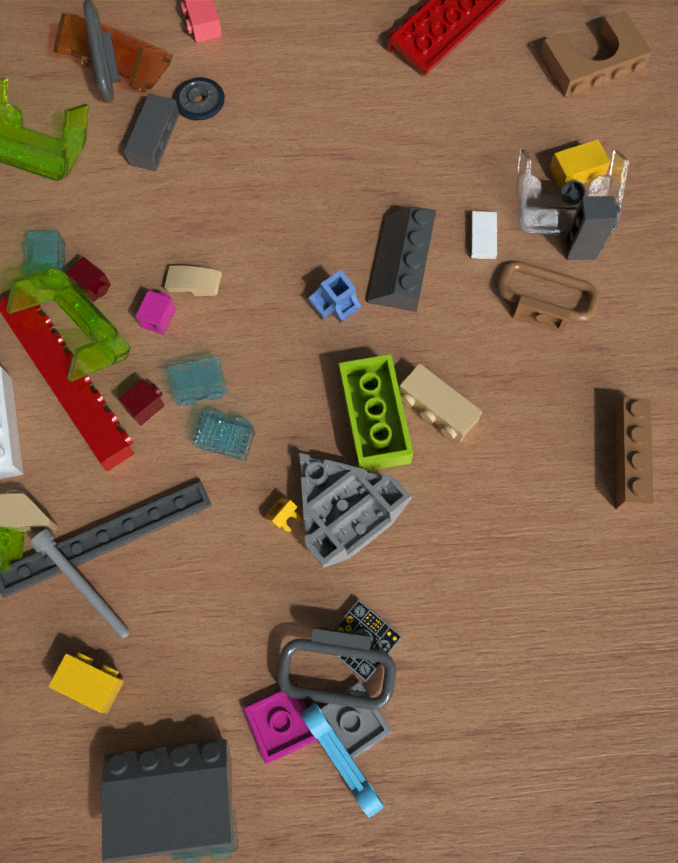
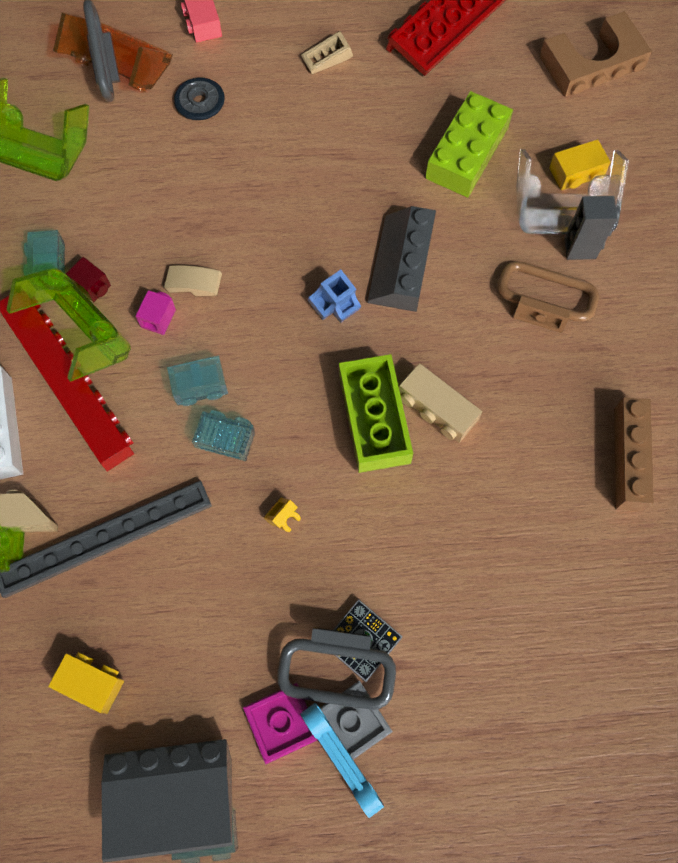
(45, 543): light grey piece -> none
(142, 401): dark red brick -> none
(151, 132): dark grey brick -> none
(330, 44): none -> tan slope
(346, 507): light grey wedge -> none
(468, 144): none -> lime brick
(484, 235): white tile -> none
(572, 190): dark grey wheel -> none

